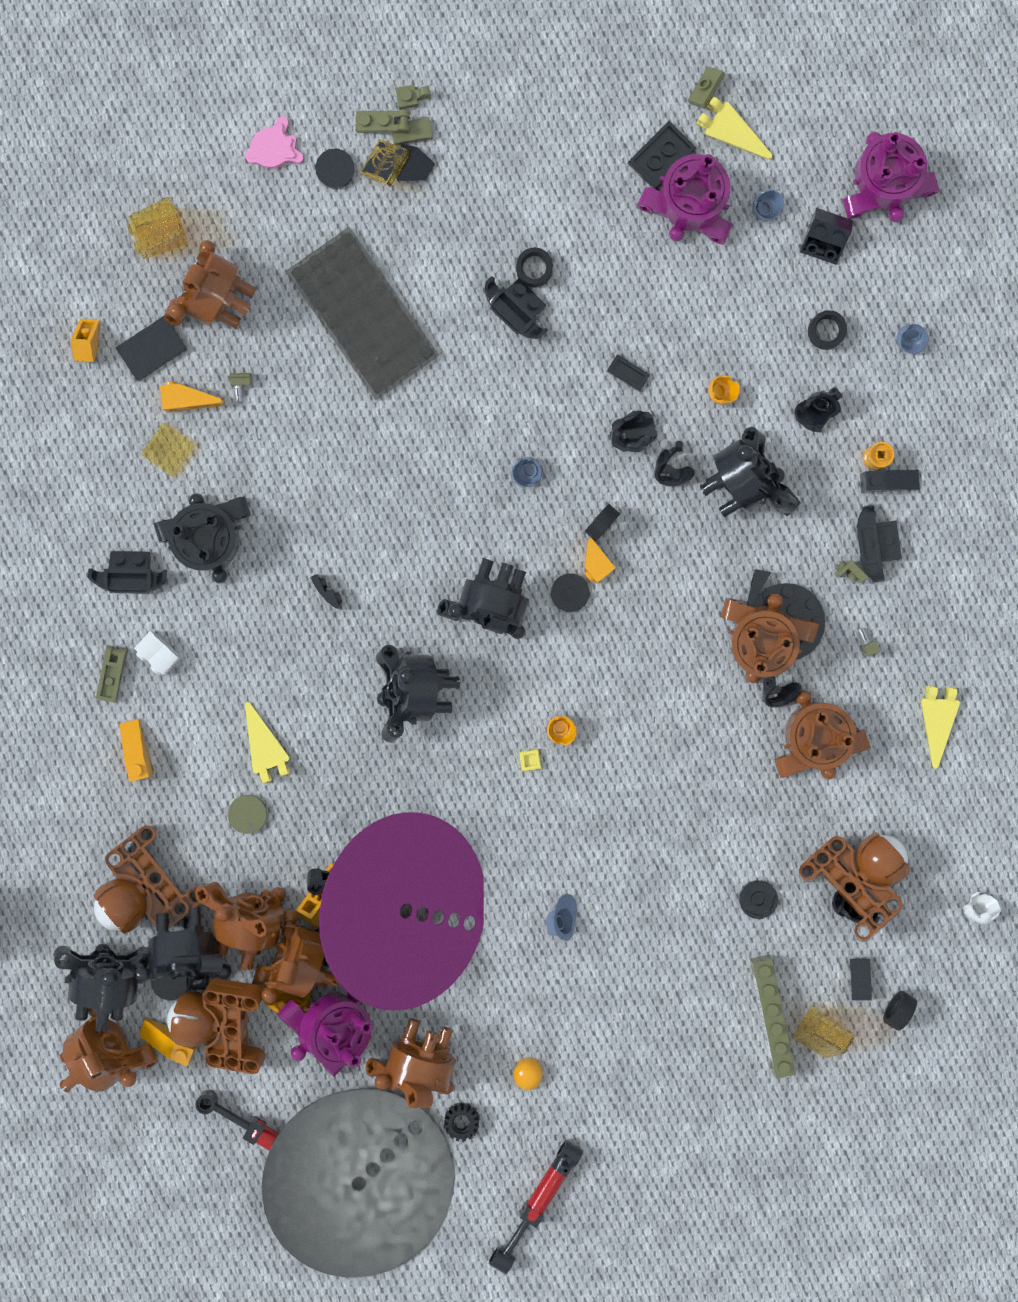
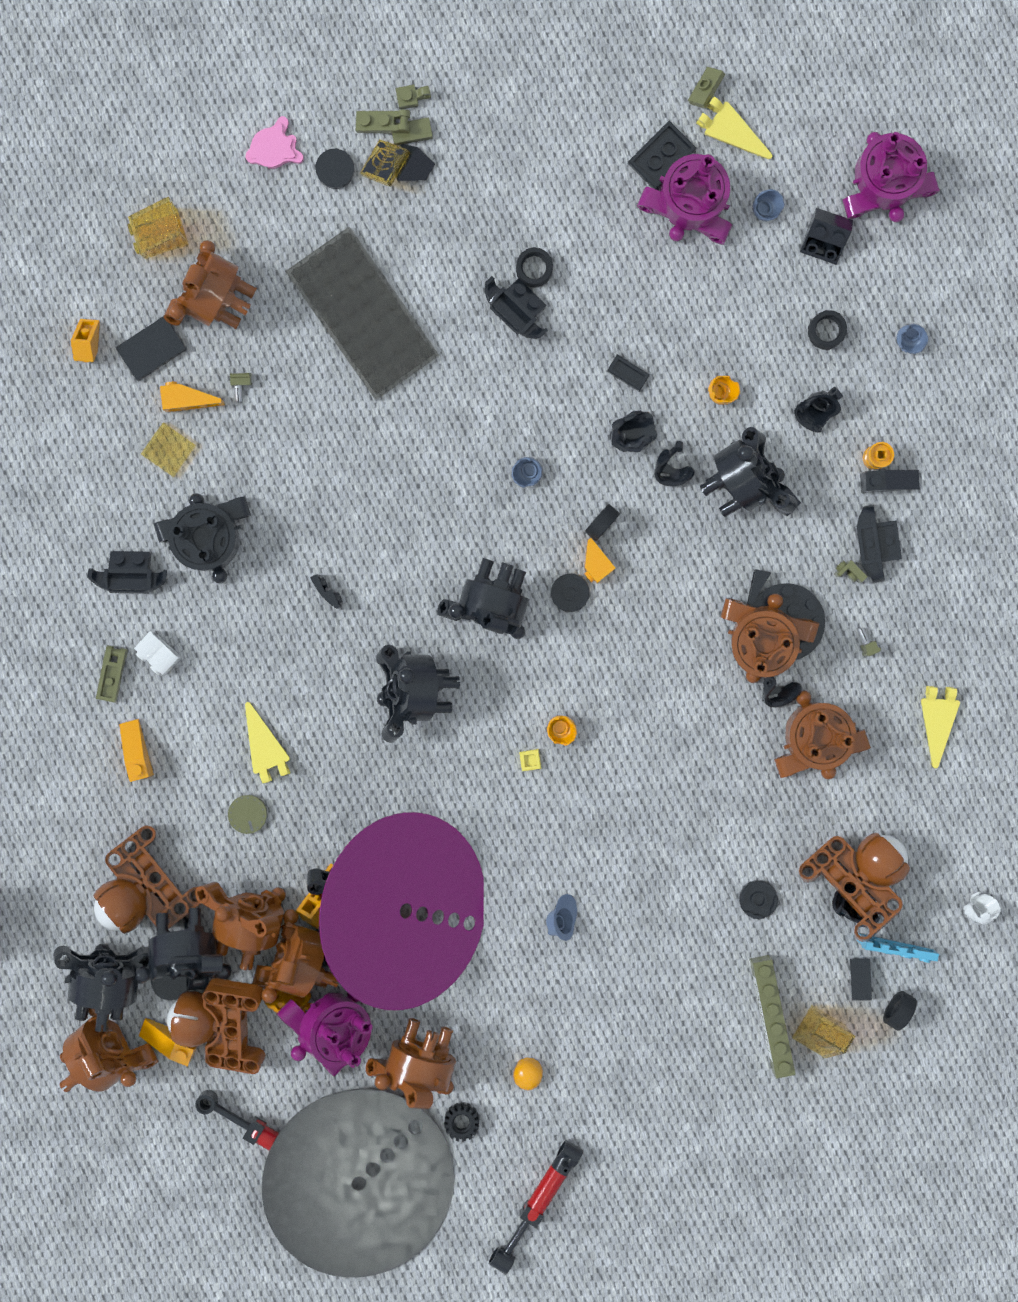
(899, 948): none -> medium azure wing

